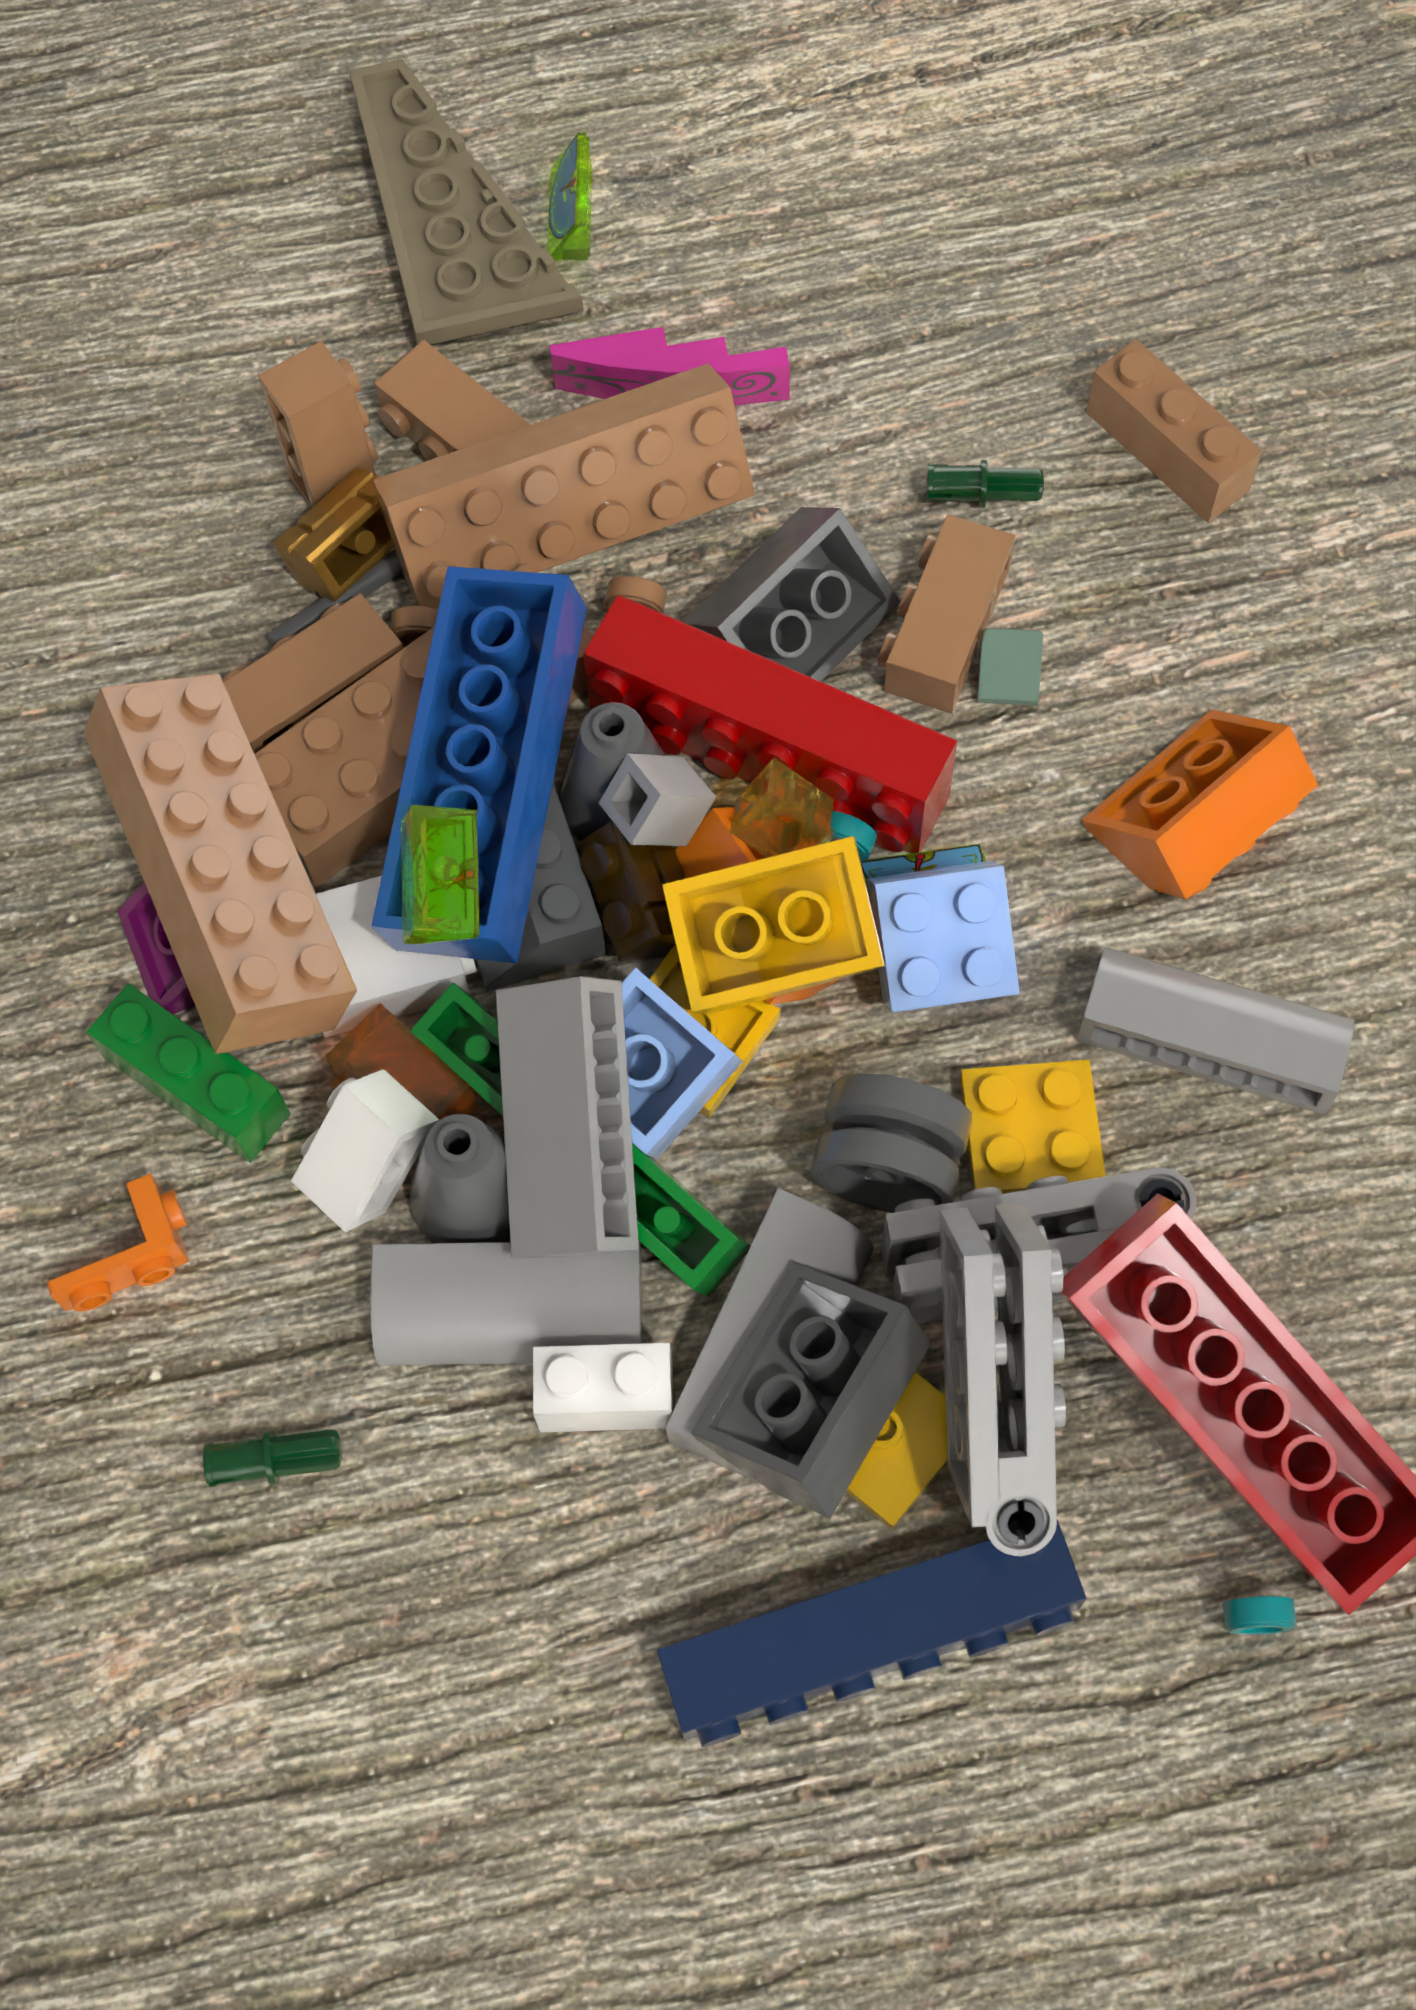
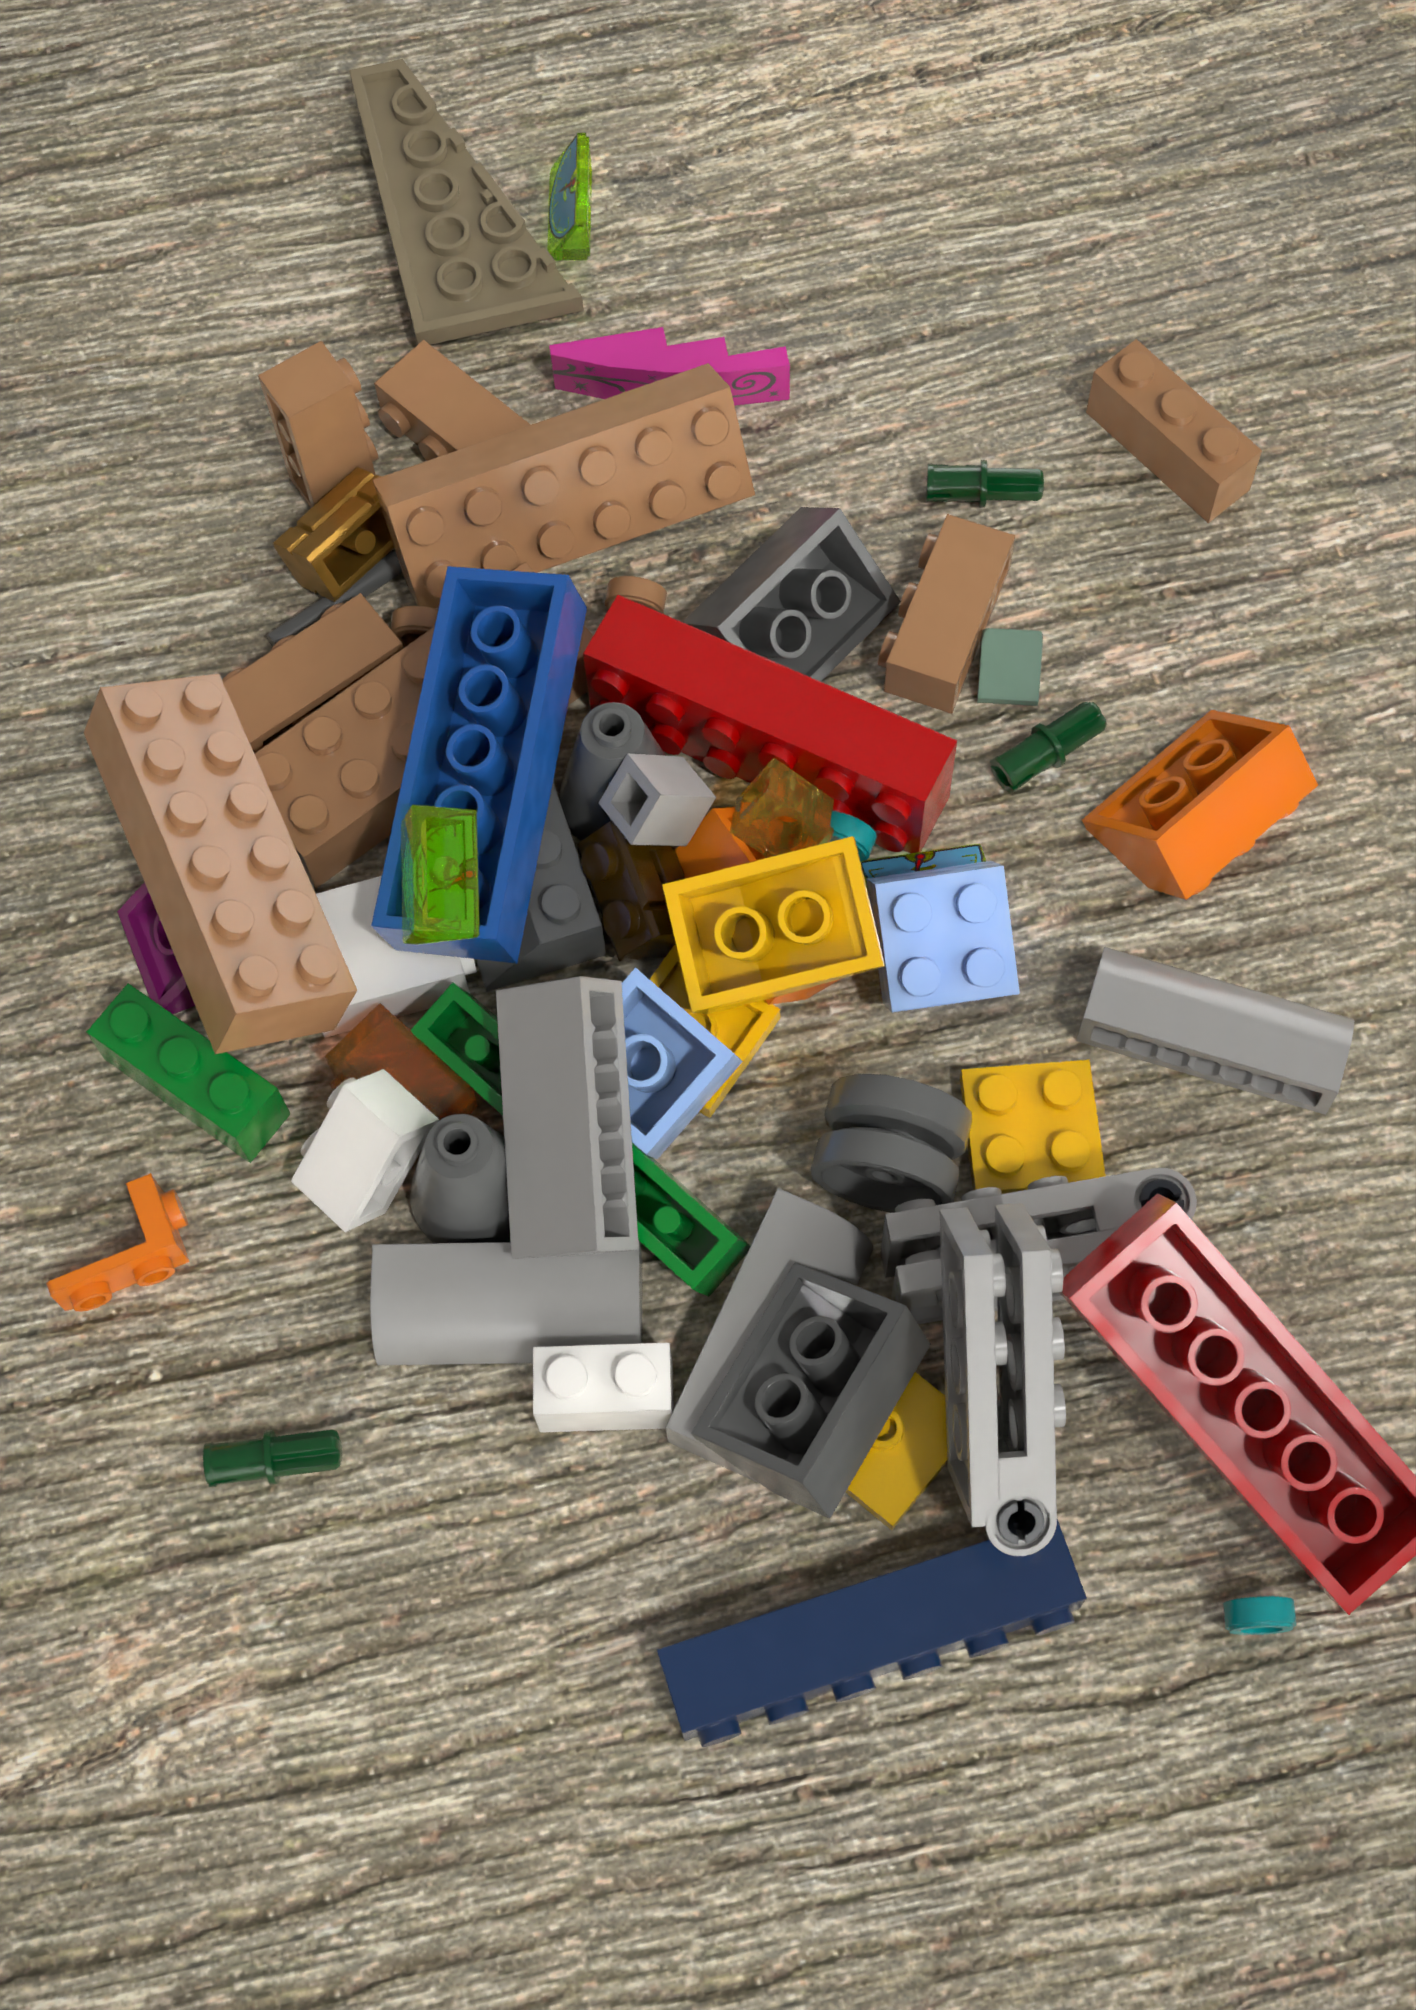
(1048, 746): none -> dark green axle

